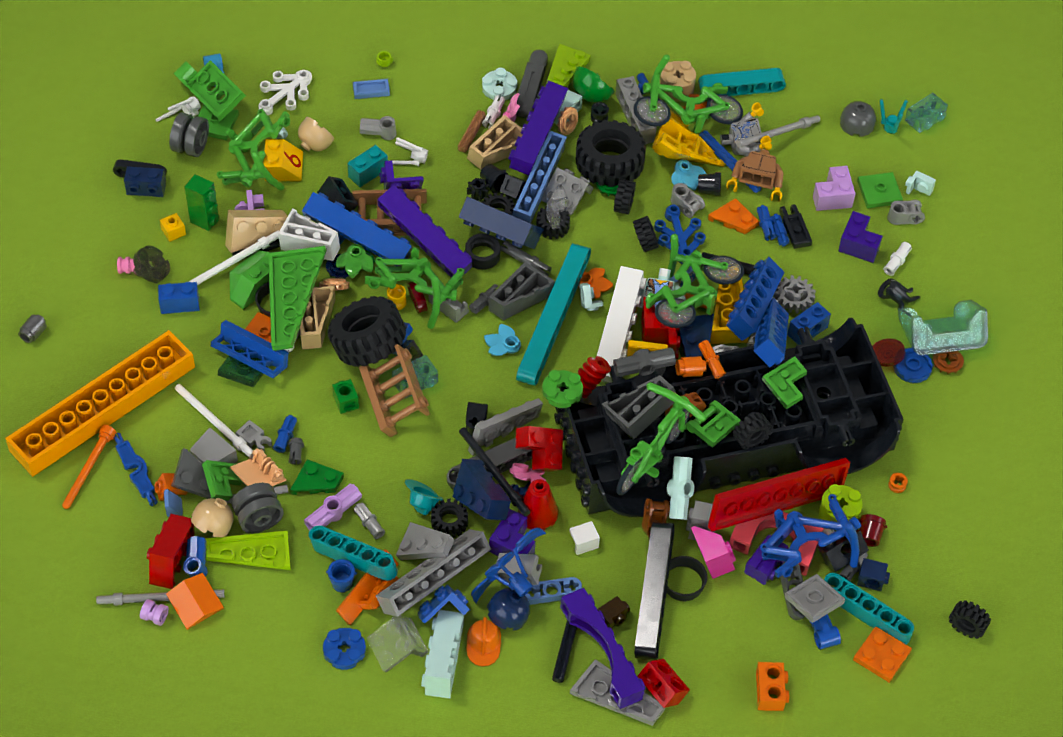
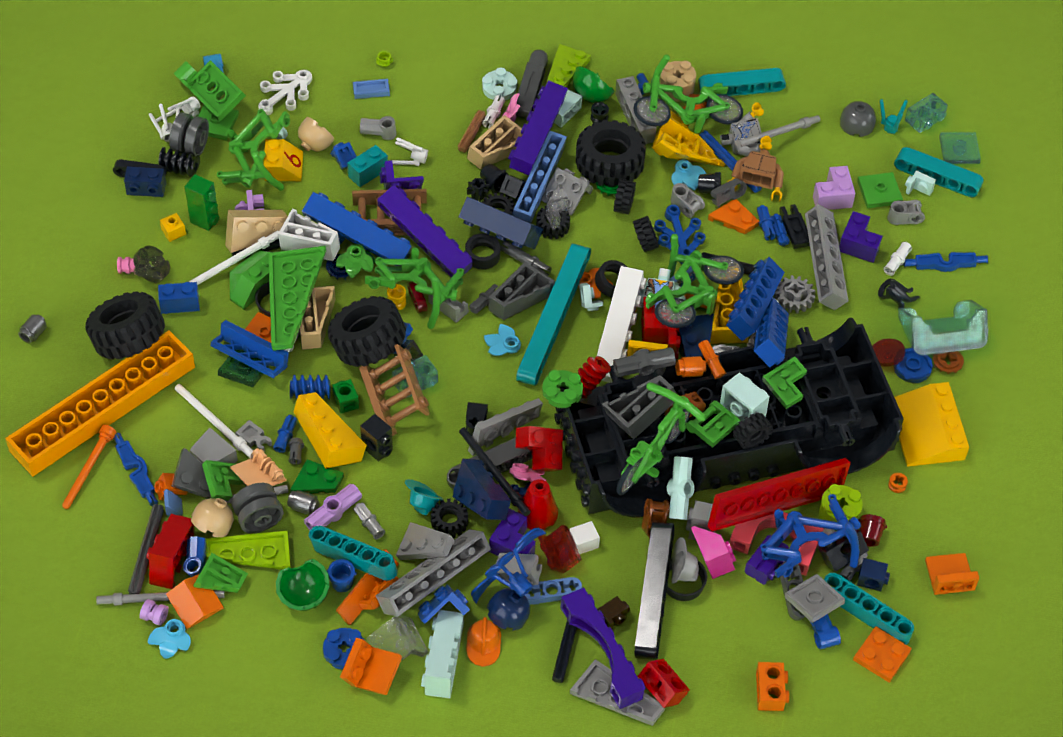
(125, 325): none -> black tyre
(148, 541): none -> dark grey axle
(166, 127): none -> white plant
(169, 641): none -> medium azure plate
(178, 163): none -> black piece
(220, 575): none -> bright green wing
(303, 502): none -> flat silver brick
(303, 586): none -> green cylinder
(307, 386): none -> blue piece
(327, 432): none -> yellow wedge
(338, 191): black brick -> none
(339, 283): light nougat gear -> none
(343, 154): none -> blue bracket
(370, 667): none -> orange bracket
(377, 437): none -> black brick
(560, 549): none -> clear red bracket
(567, 127): light nougat gear -> none
(600, 280): none -> black tyre
(684, 564): none -> light grey piece
(727, 191): none -> dark grey piece
(744, 397): none -> light aqua brick
(814, 318): blue brick -> none
(826, 257): none -> light grey brick
(931, 426): none -> yellow slope
(945, 173): none -> teal beam
(951, 574): none -> orange bracket
(956, 261): none -> blue piece
(960, 147): none -> clear light blue plate
(969, 619): black tyre -> none

